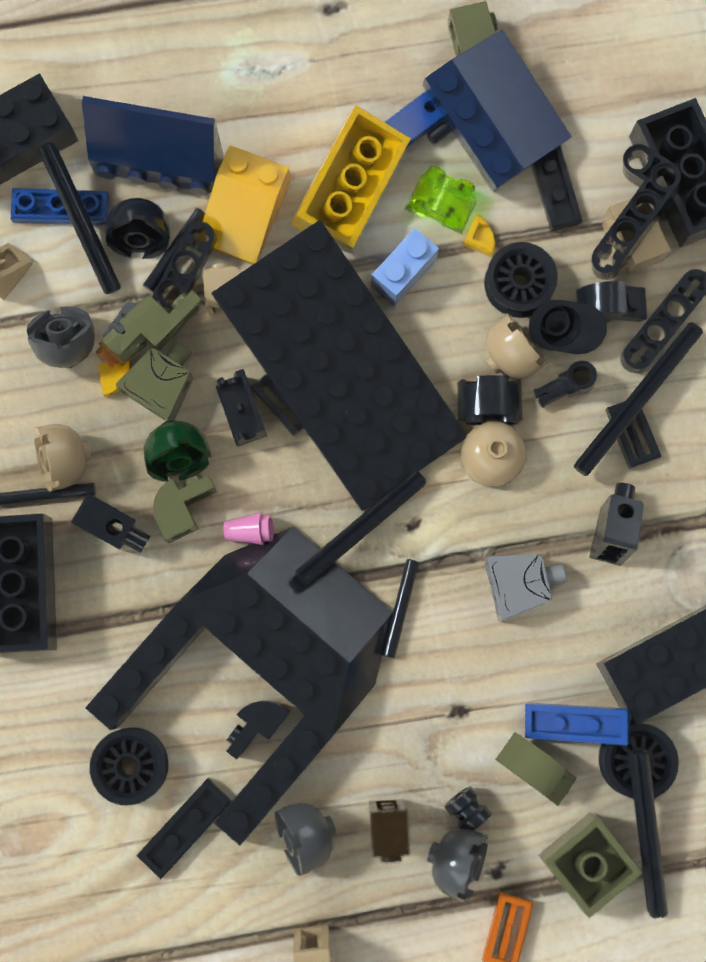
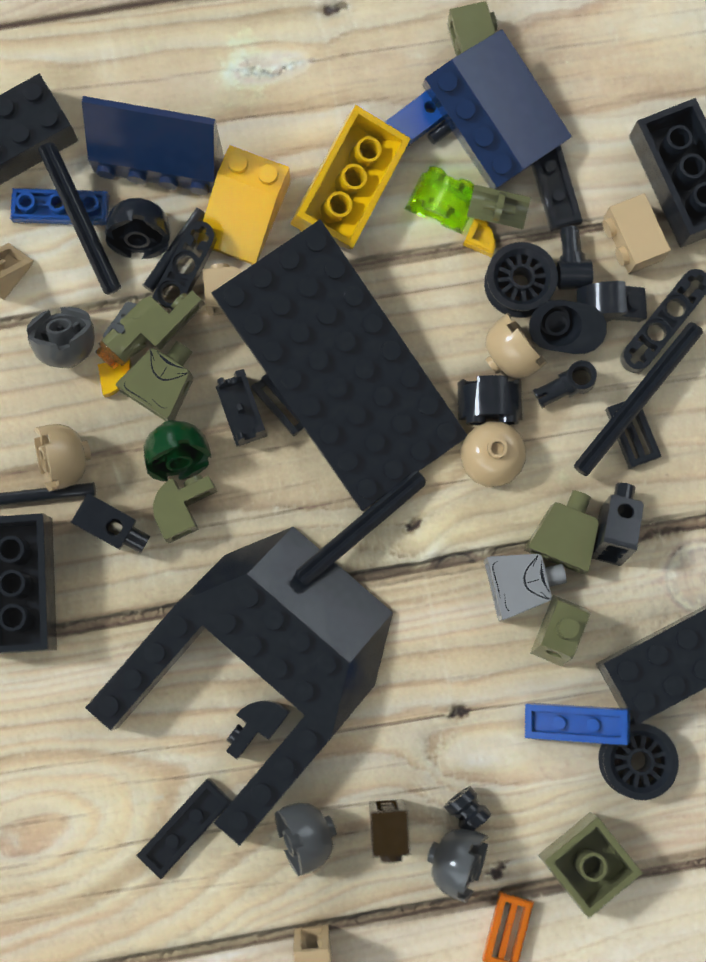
(99, 772): black wheel -> none
(250, 529): bright pink cone -> none
(400, 608): black bar -> none
(404, 267): light blue brick -> none
(498, 206): none -> olive hips
(536, 768): olive brick -> none
(560, 631): none -> olive torso
(566, 534): none -> olive torso
(573, 268): none -> black pin
(630, 217): black beam -> none
(648, 833): black axle -> none

